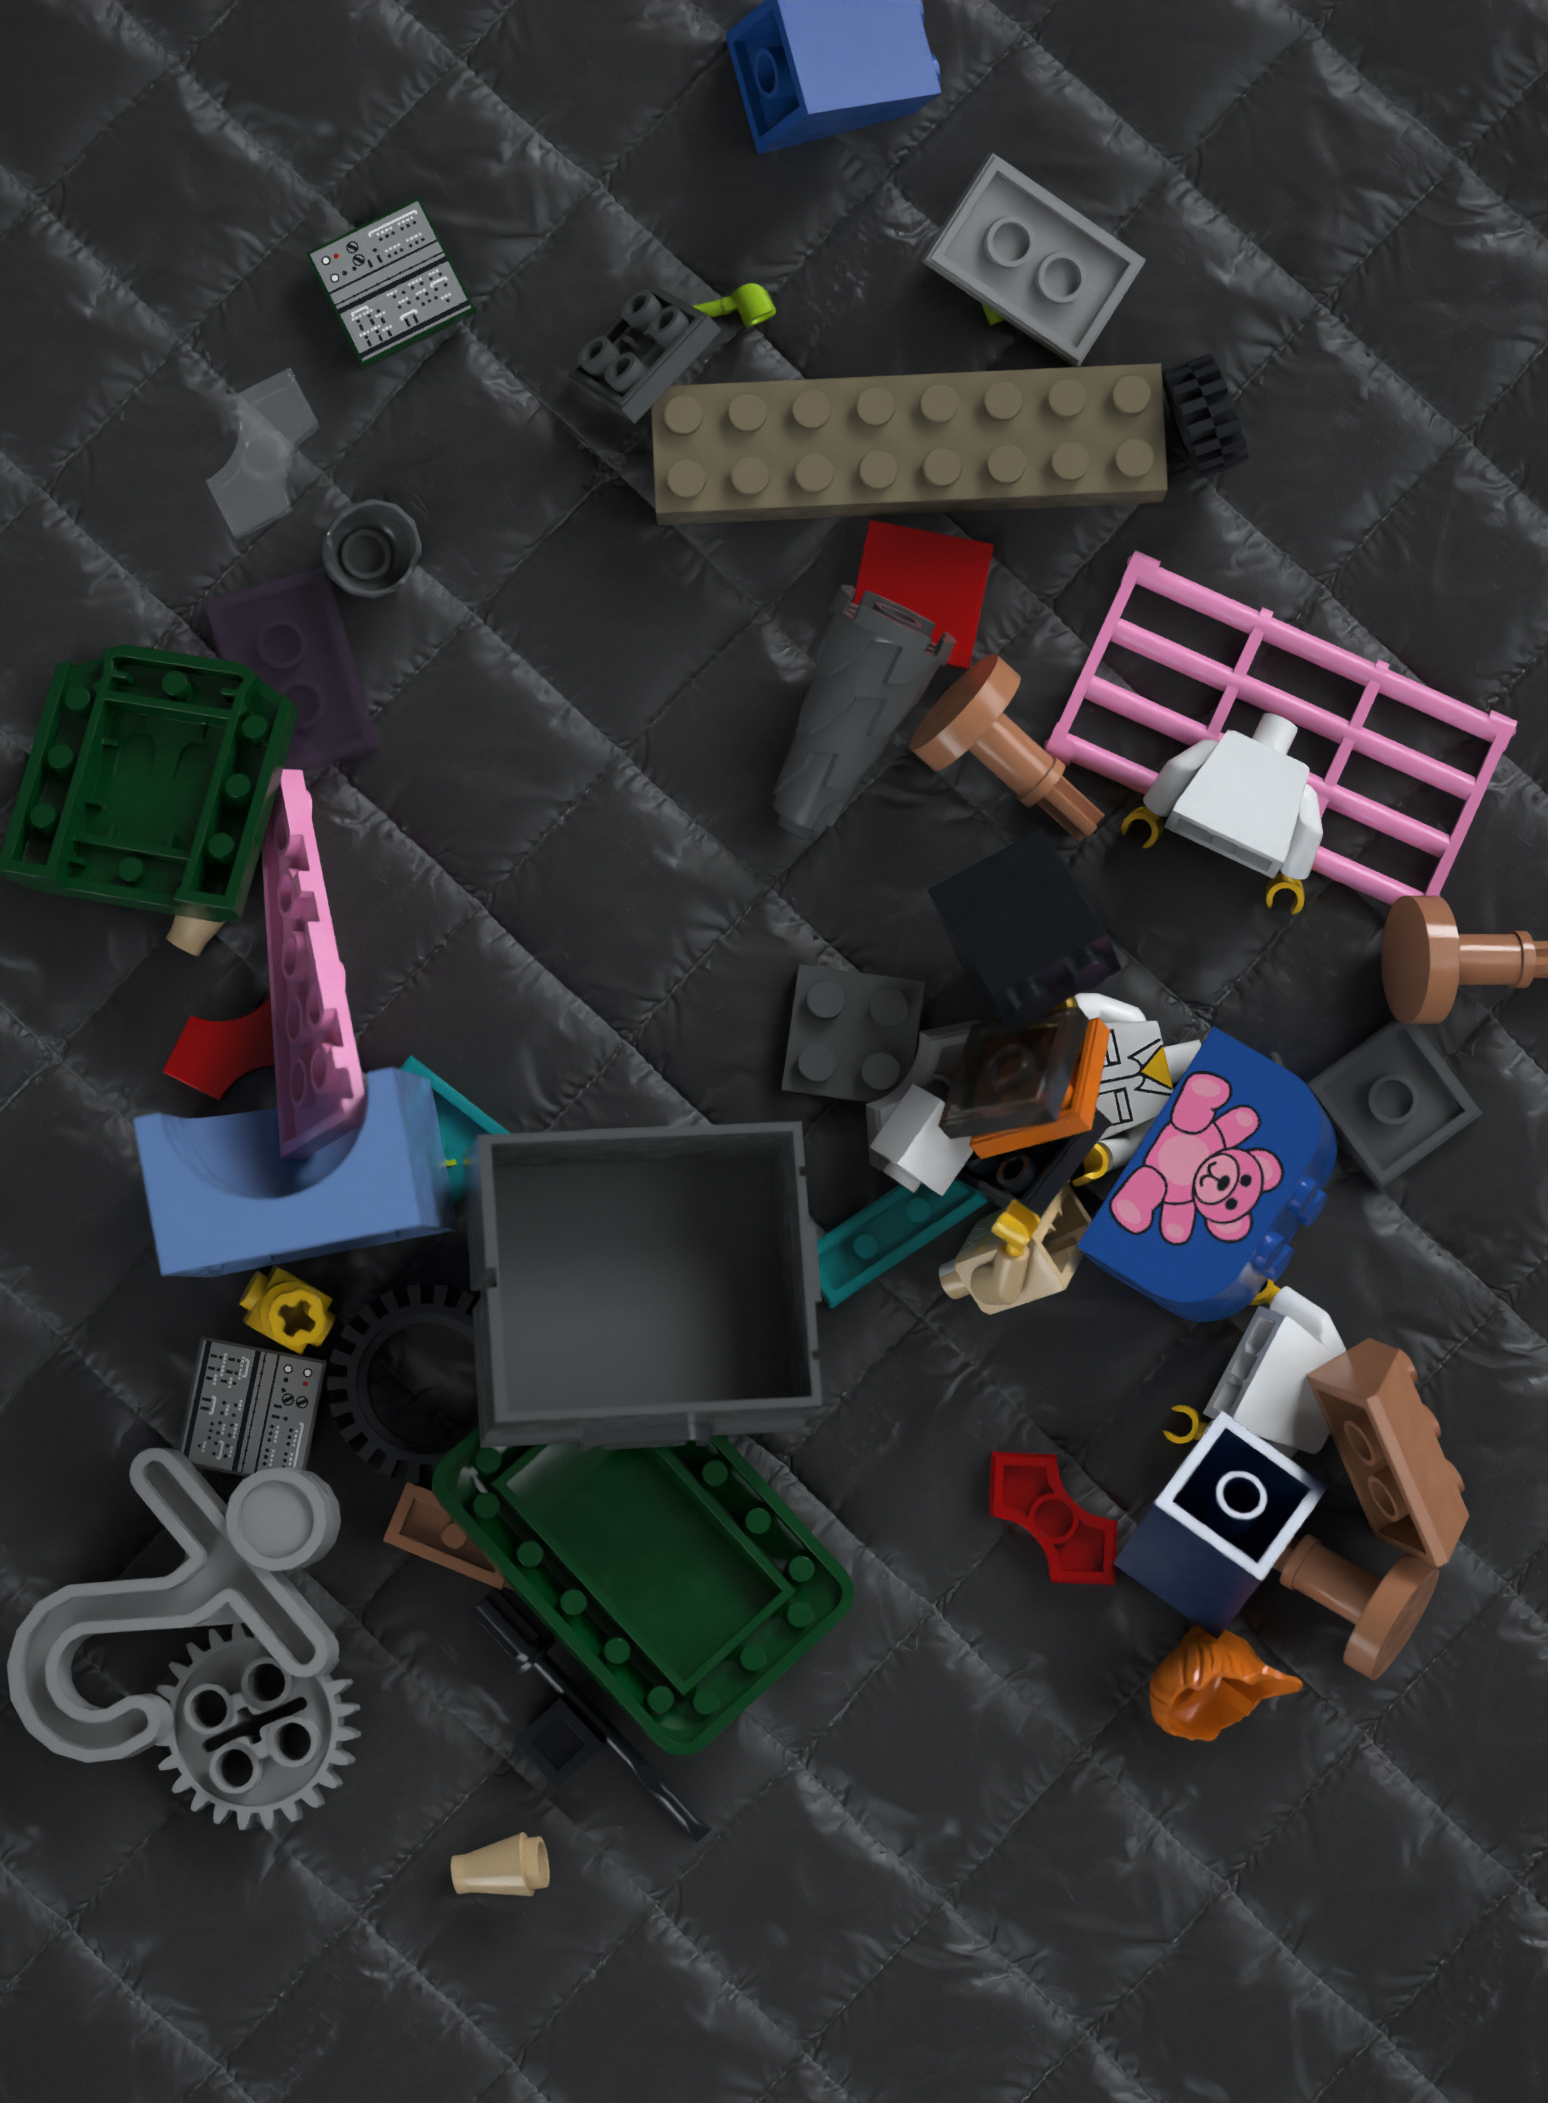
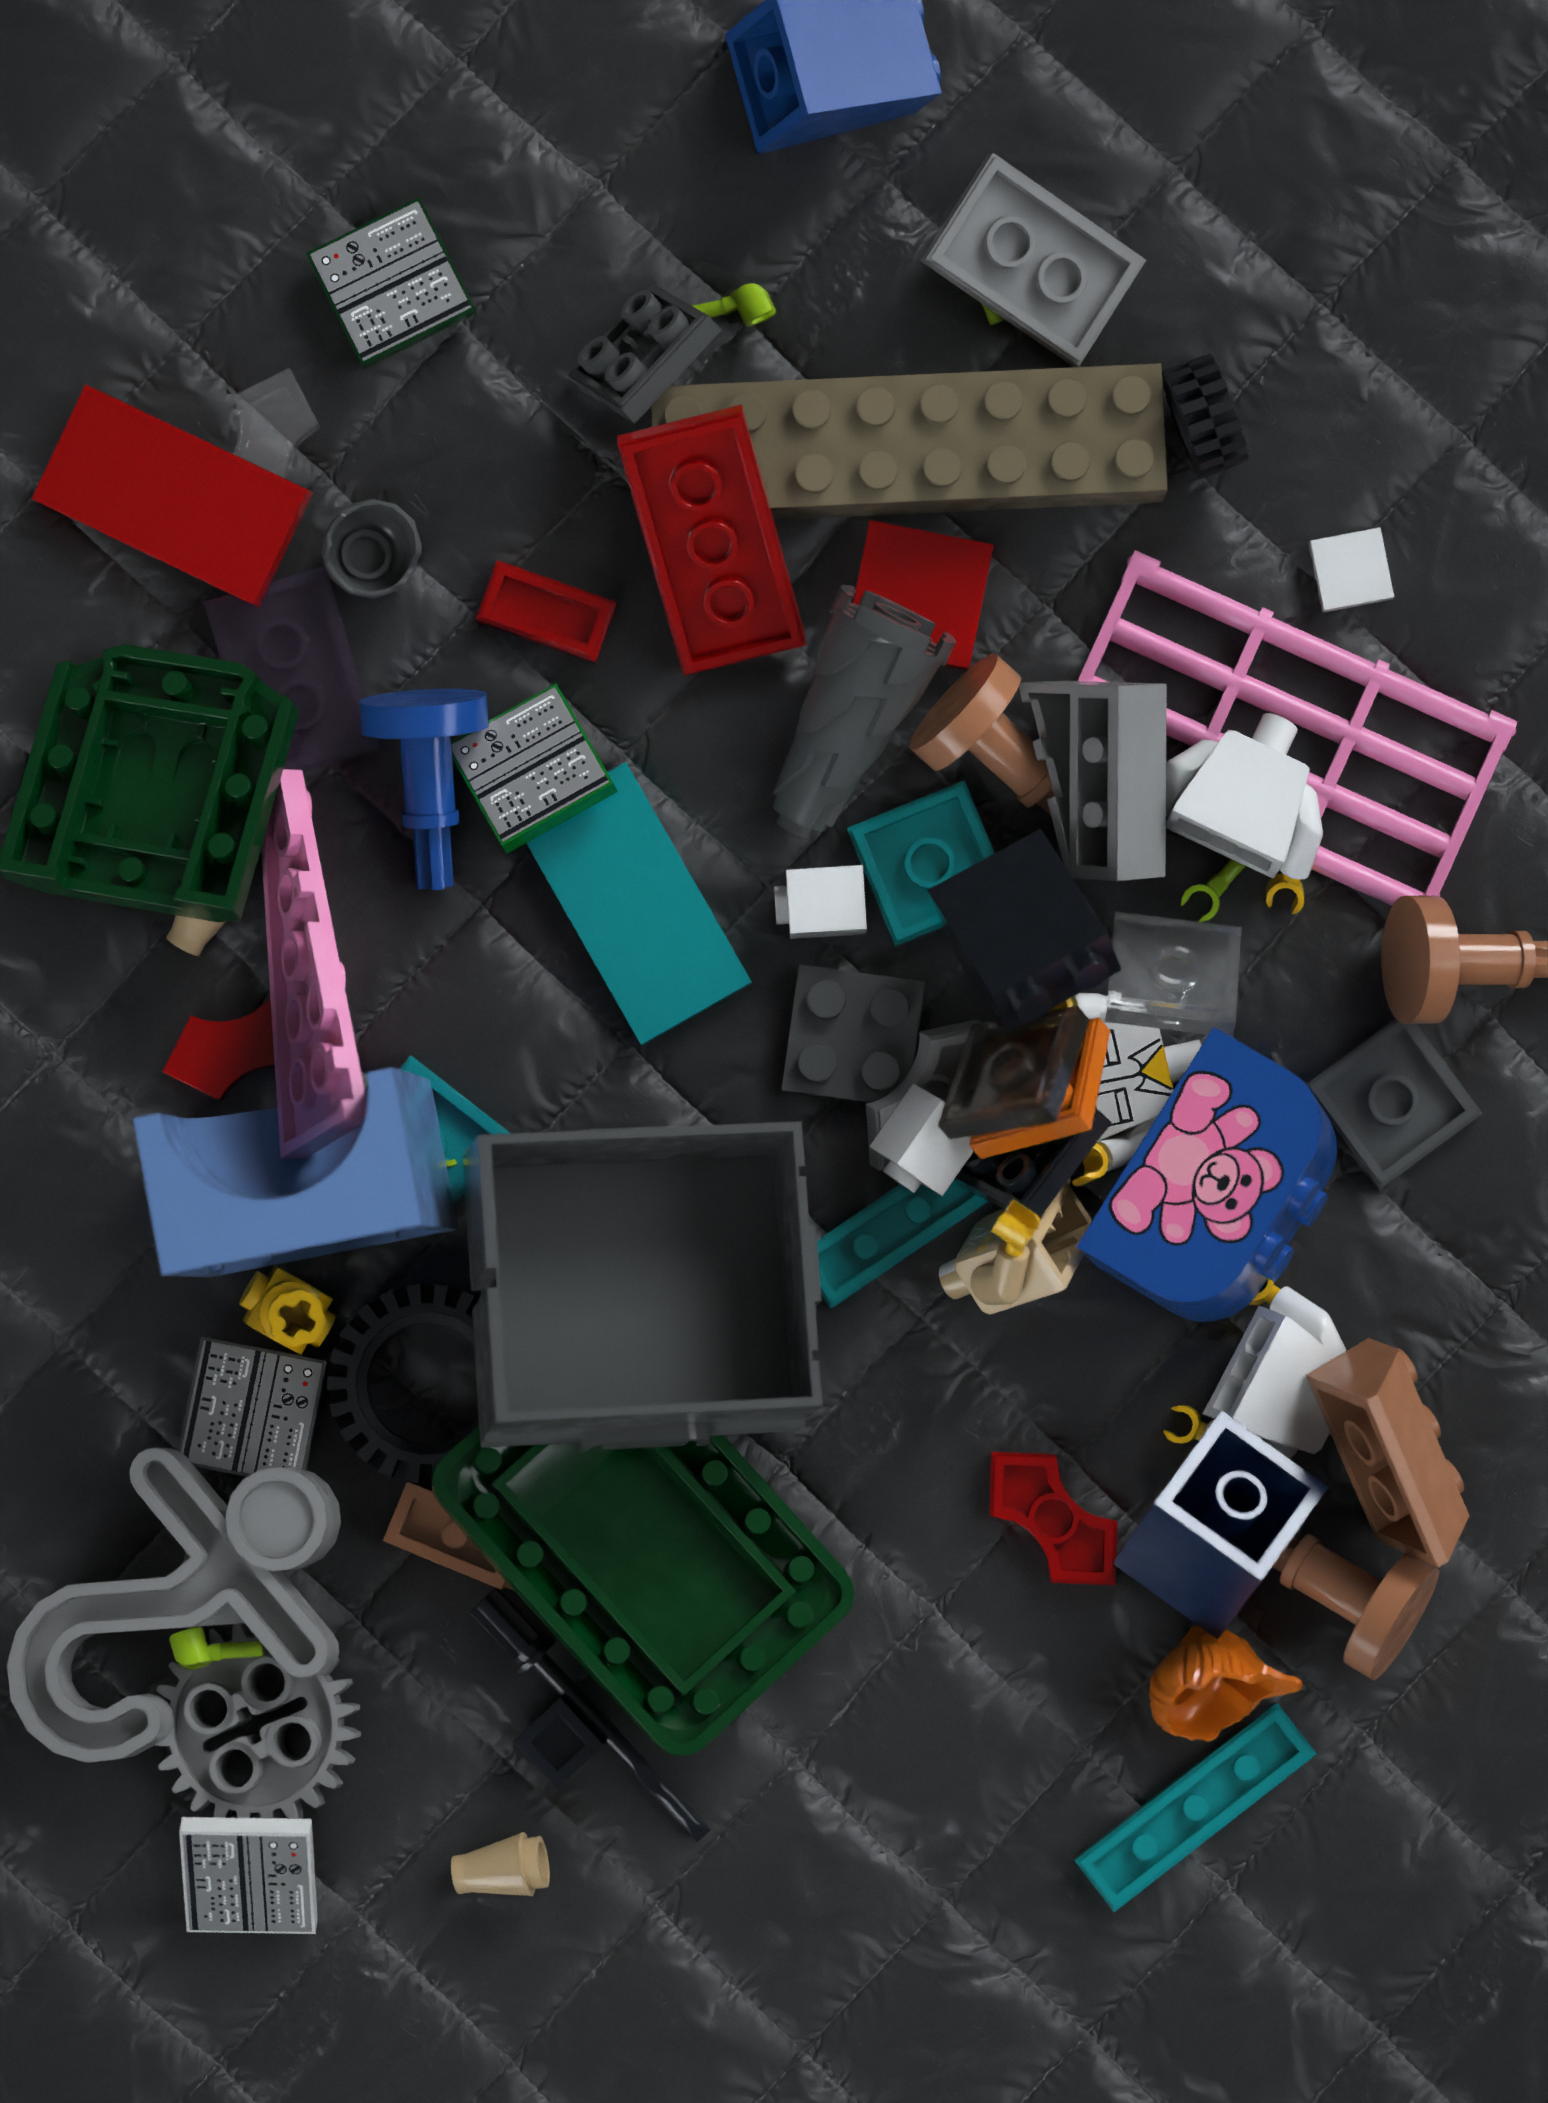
(172, 495): none -> red tile
(193, 1652): none -> lime hand
(248, 1875): none -> tile
(425, 725): none -> blue piece
(532, 768): none -> light grey tile
(546, 612): none -> red tile
(639, 911): none -> teal tile
(712, 539): none -> red tile
(822, 902): none -> white brick
(916, 850): none -> teal tile
(1106, 774): none -> light grey wedge
(1174, 974): none -> clear tile
(1195, 1806): none -> teal tile
(1215, 887): none -> lime hand
(1351, 570): none -> white piece

